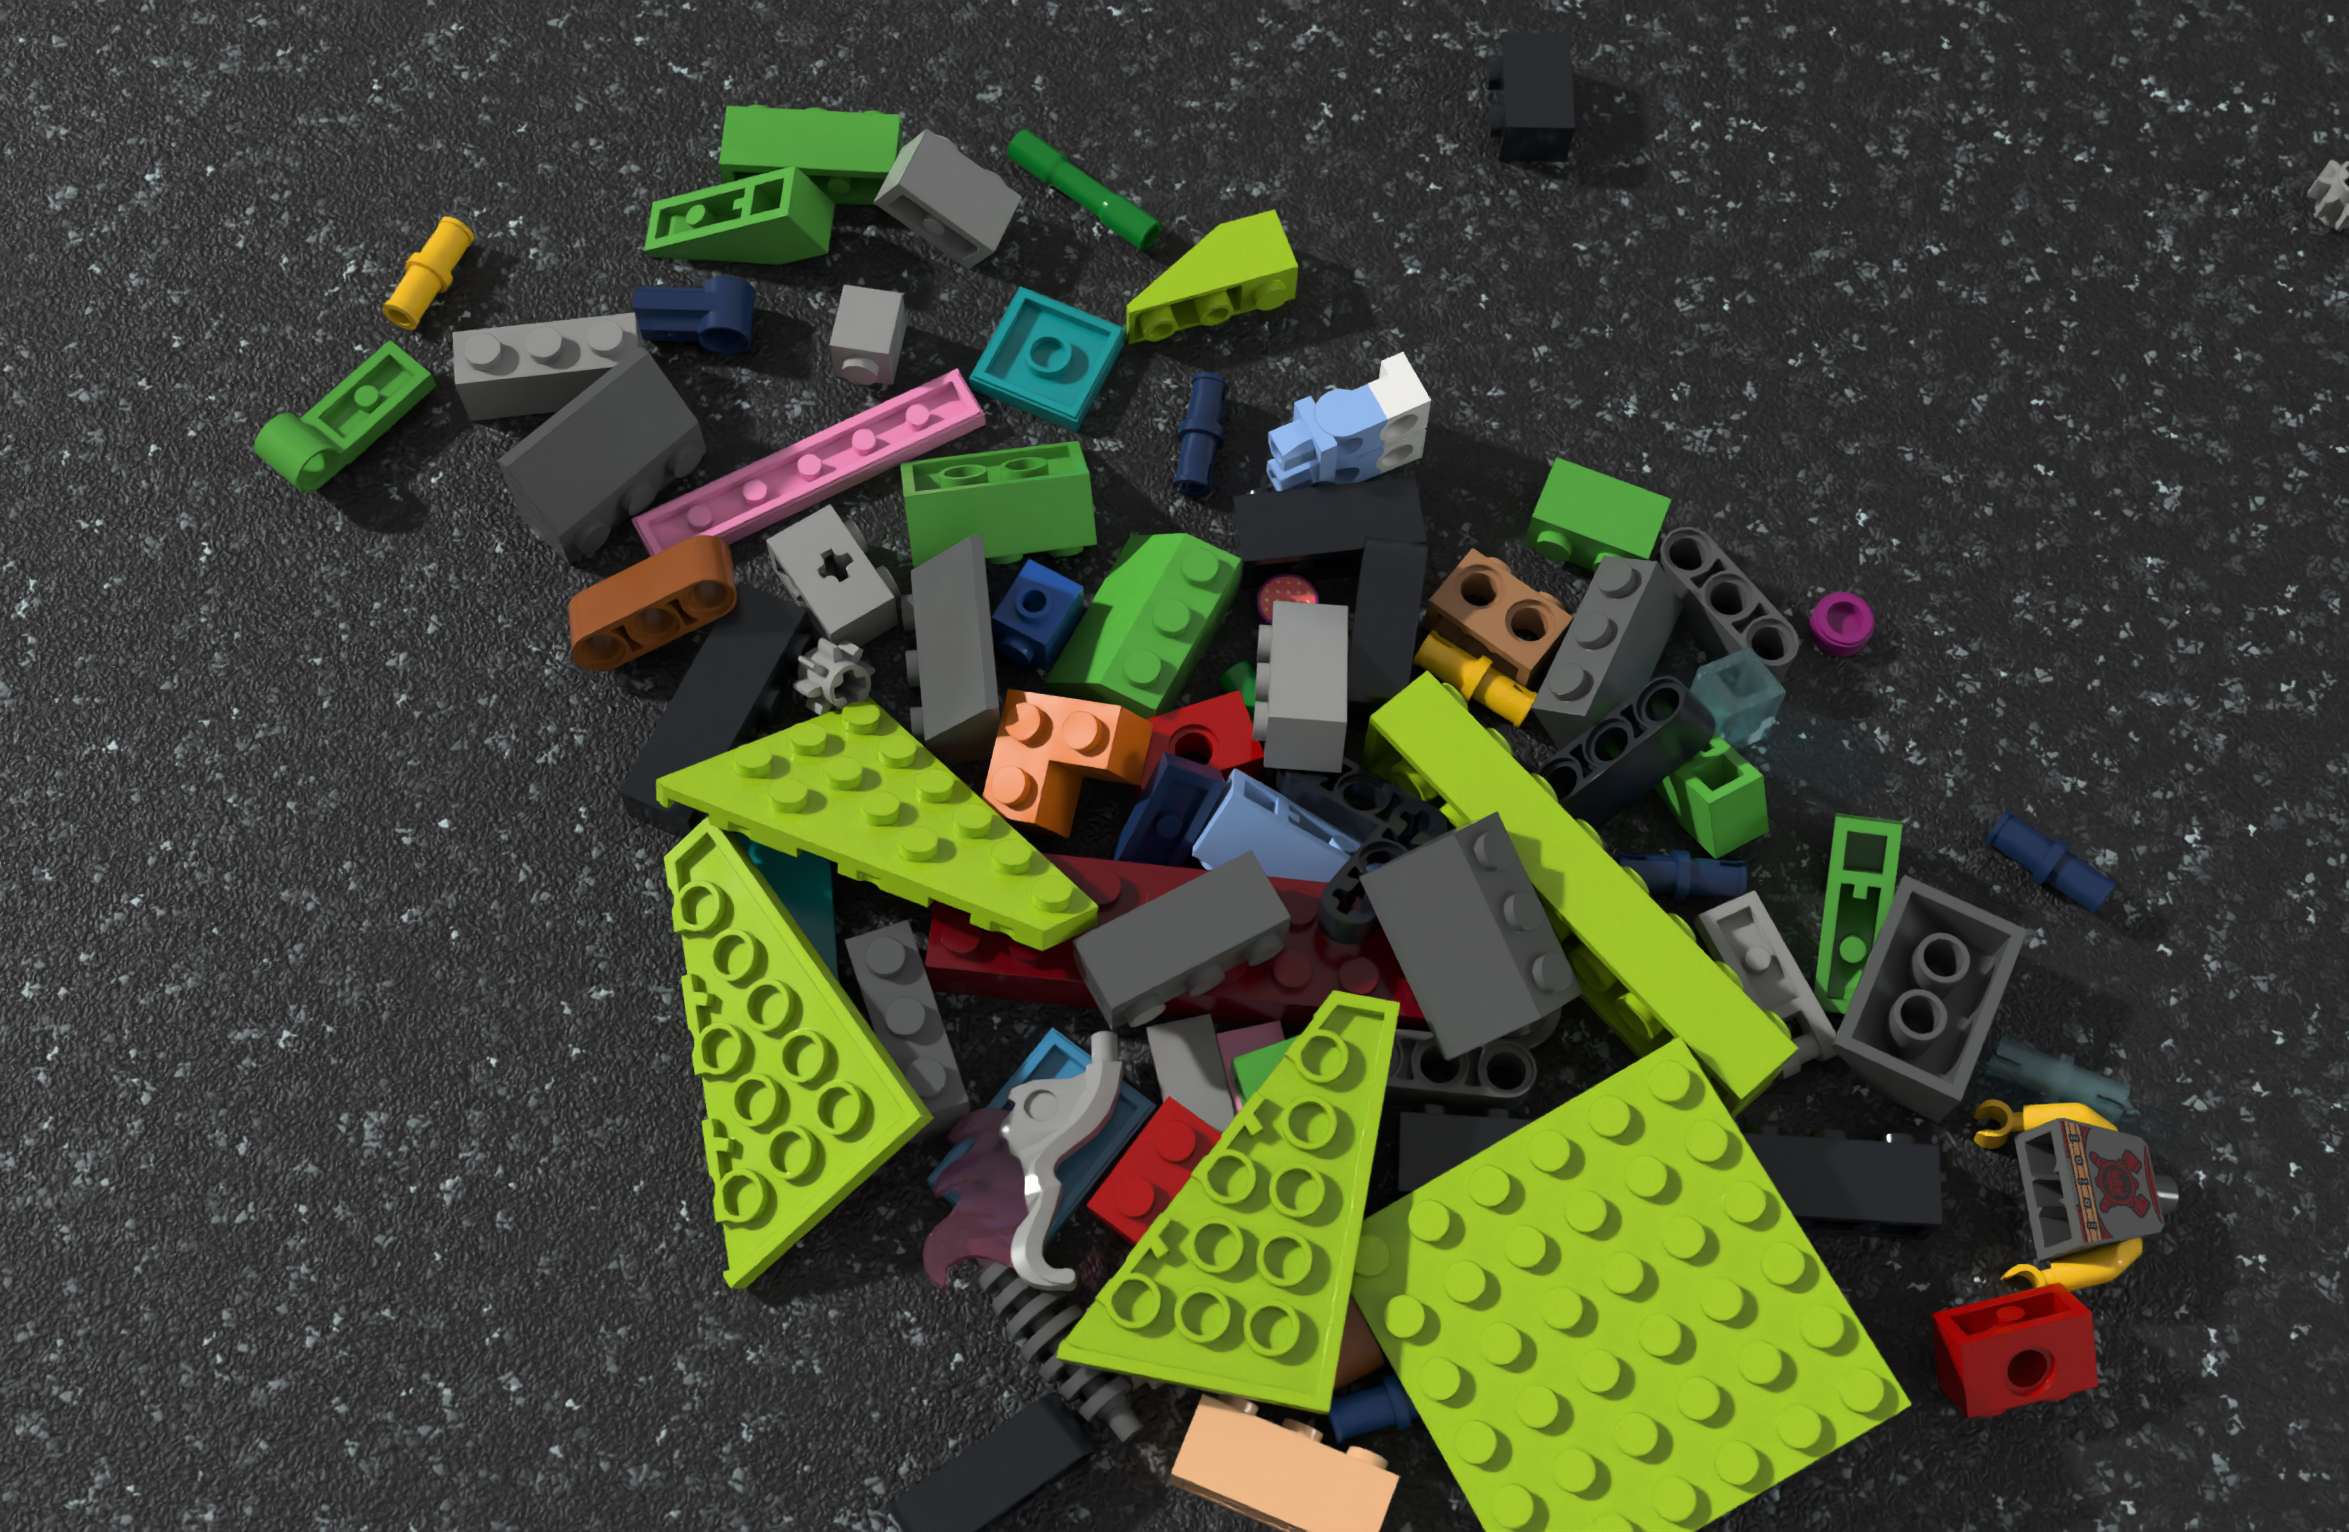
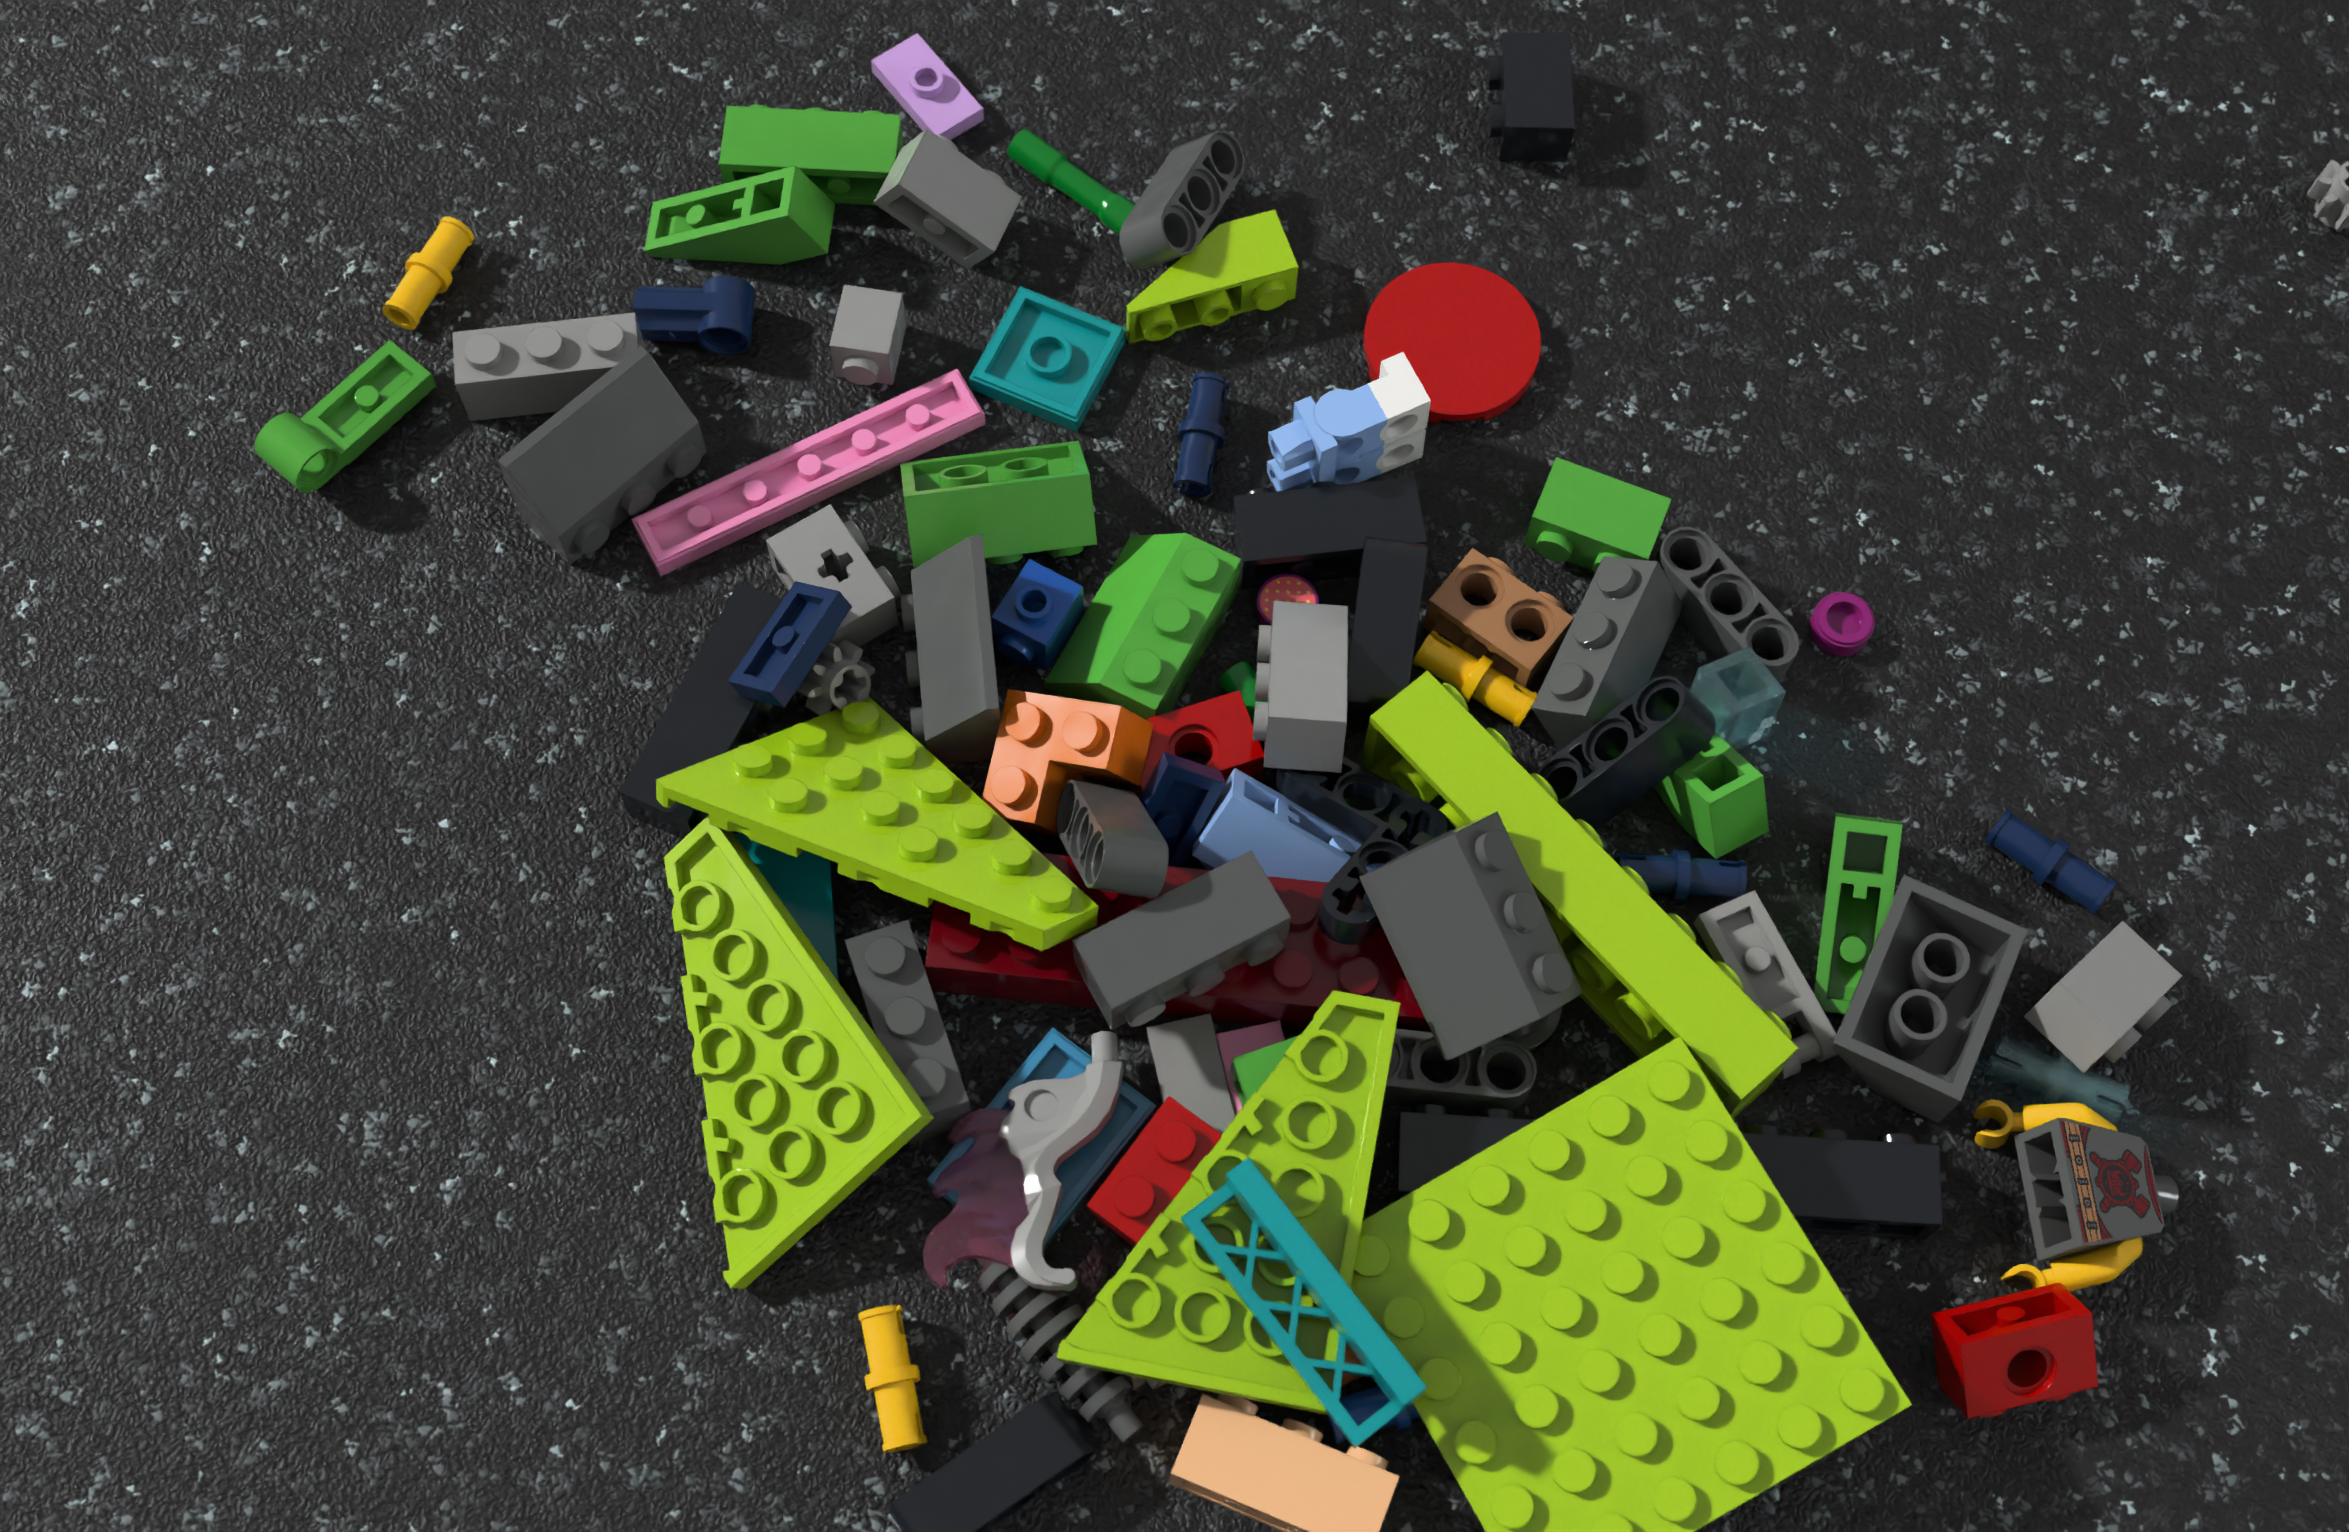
(652, 603): dark orange beam -> none
(790, 644): none -> dark blue plate
(892, 1378): none -> yellow pin
(927, 88): none -> lavender plate
(1112, 839): none -> dark grey beam
(1182, 200): none -> dark grey beam
(1324, 1286): none -> teal fence
(1462, 334): none -> red tile
(2103, 998): none -> light grey brick

